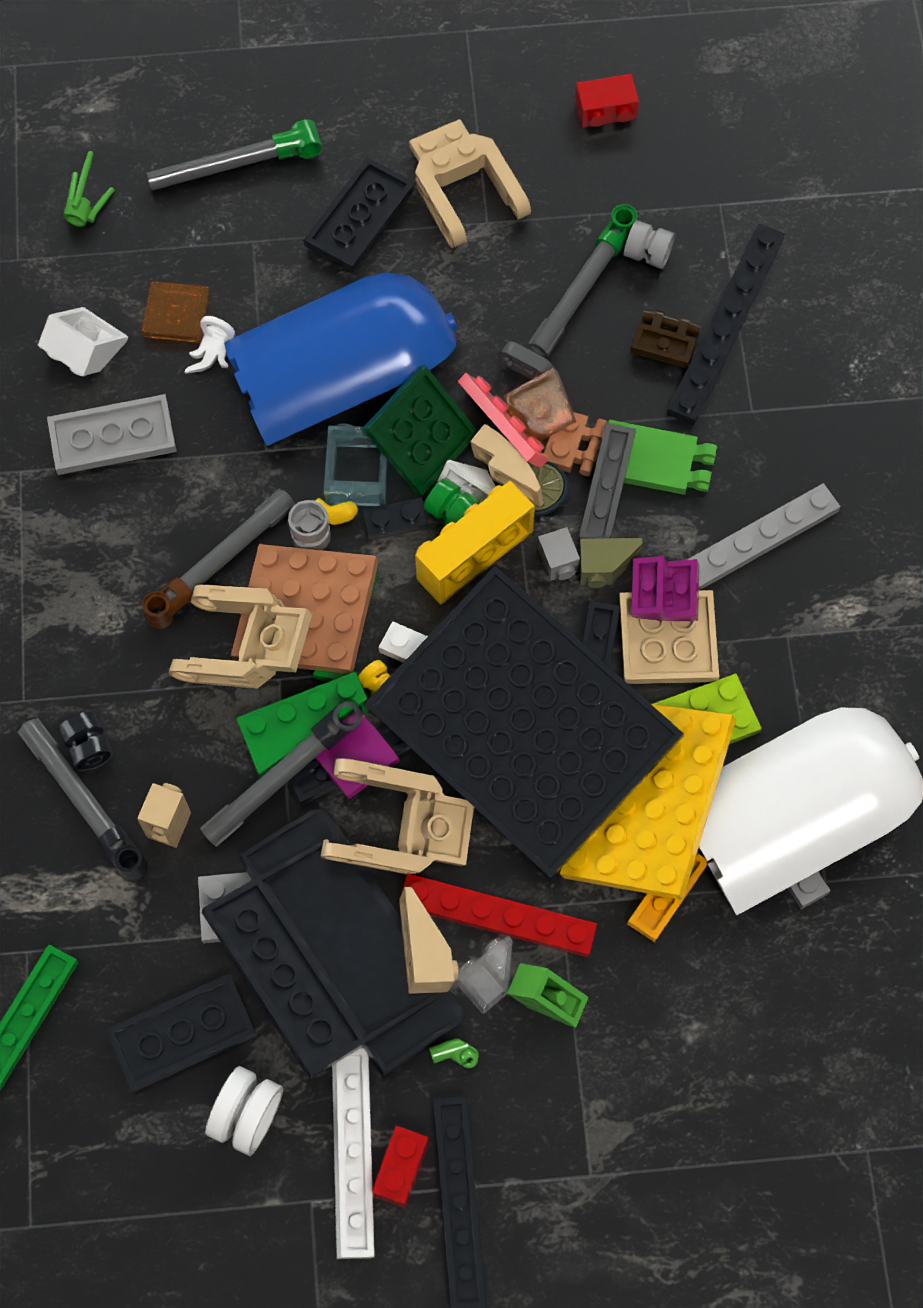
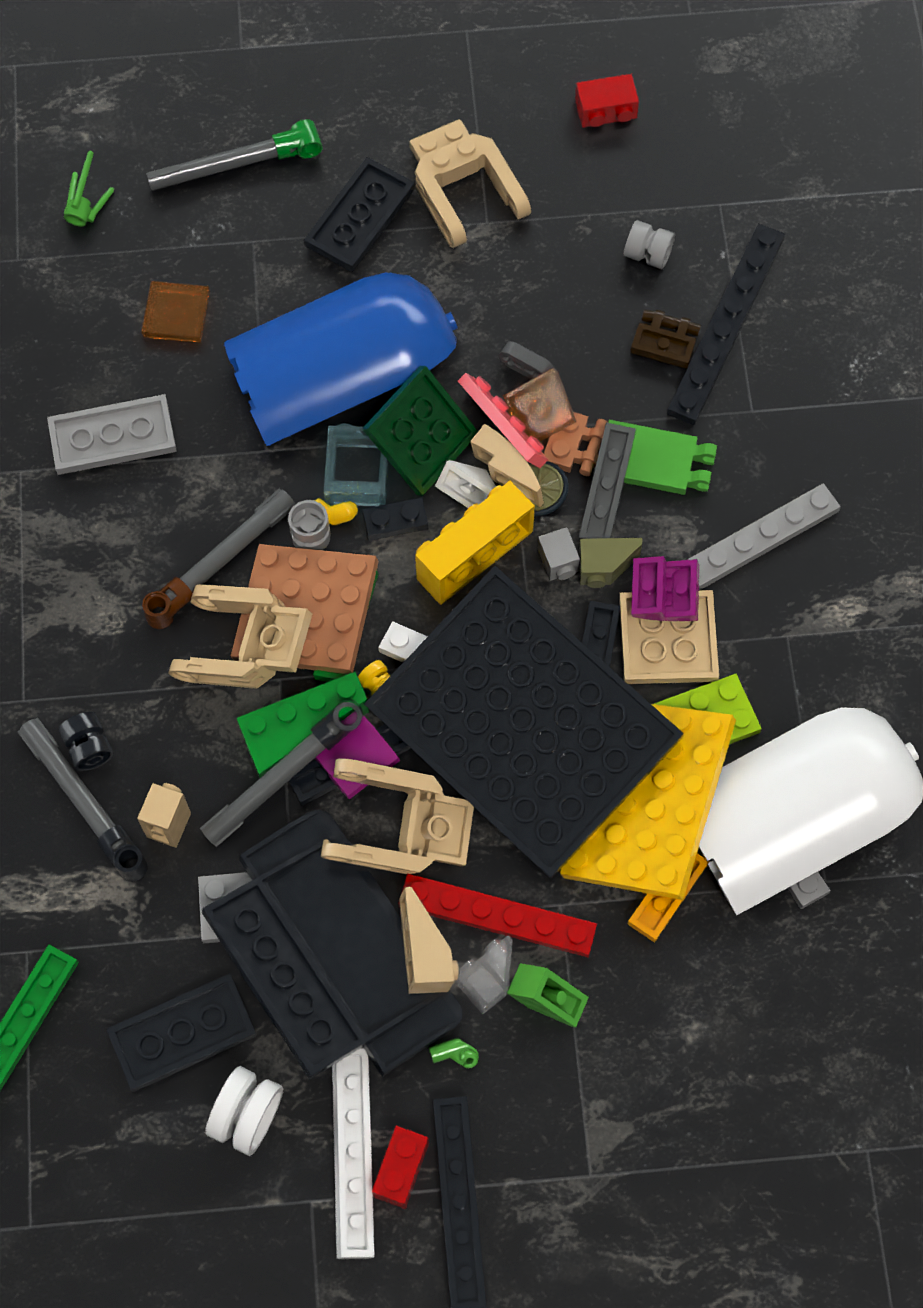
(81, 340): white slope -> none
(212, 344): white piece -> none
(448, 502): green wheel -> none
(608, 246): dark grey piece -> none

